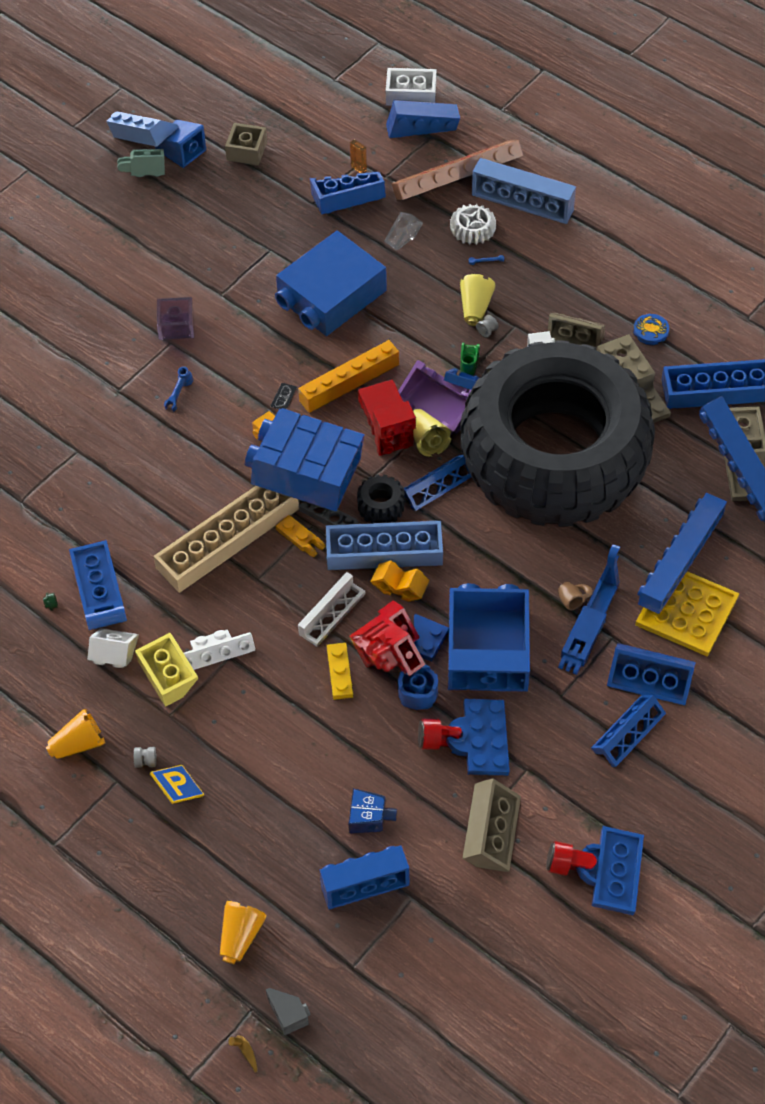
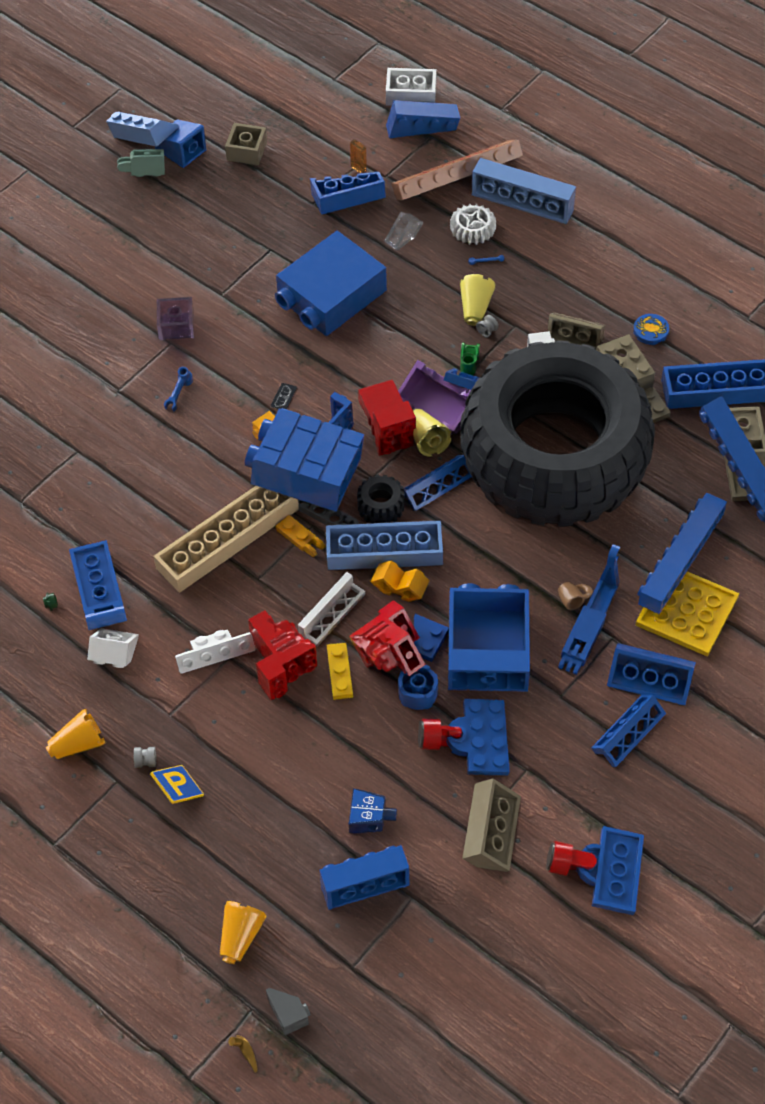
(167, 668): light yellow slope -> none
(283, 651): none -> red brick
(341, 411): none -> blue bracket
(348, 376): light orange brick -> none

